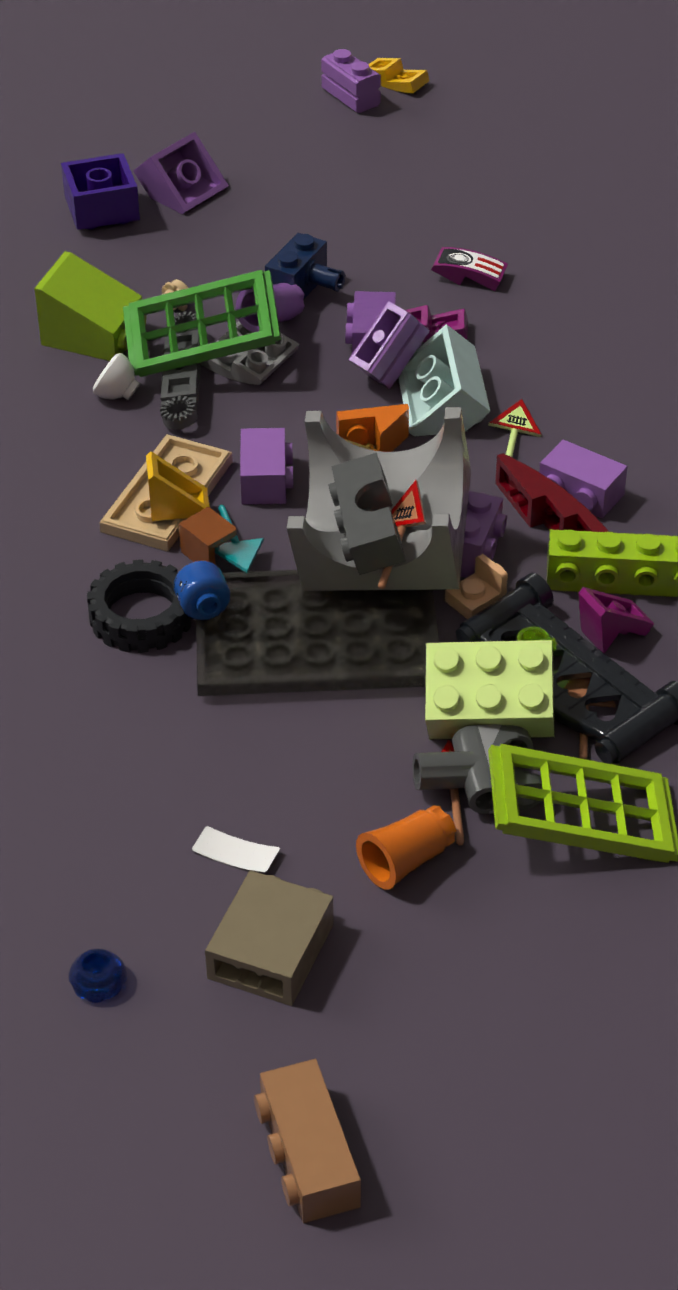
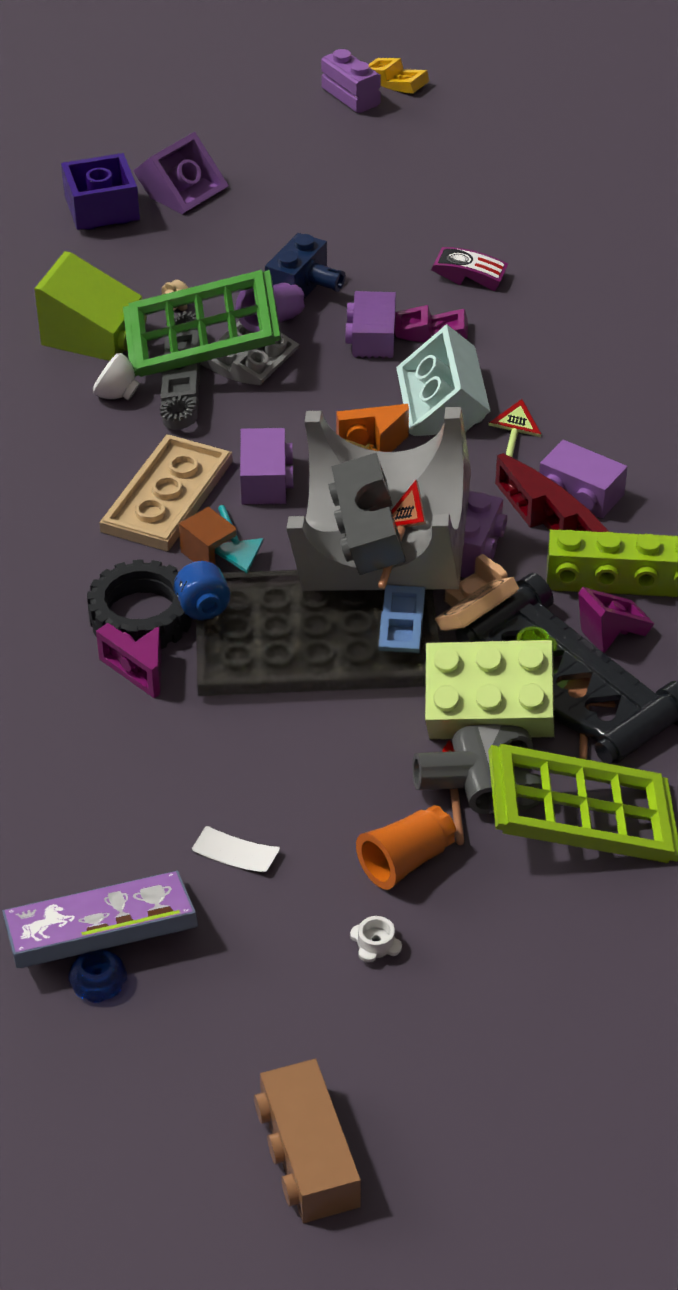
(98, 919): none -> tile
(133, 660): none -> magenta slope
(172, 491): yellow slope -> none
(270, 937): dark tan brick -> none
(375, 929): none -> white plate
(389, 344): medium lavender brick -> none
(402, 619): none -> medium blue slope
(477, 604): none -> light nougat tile

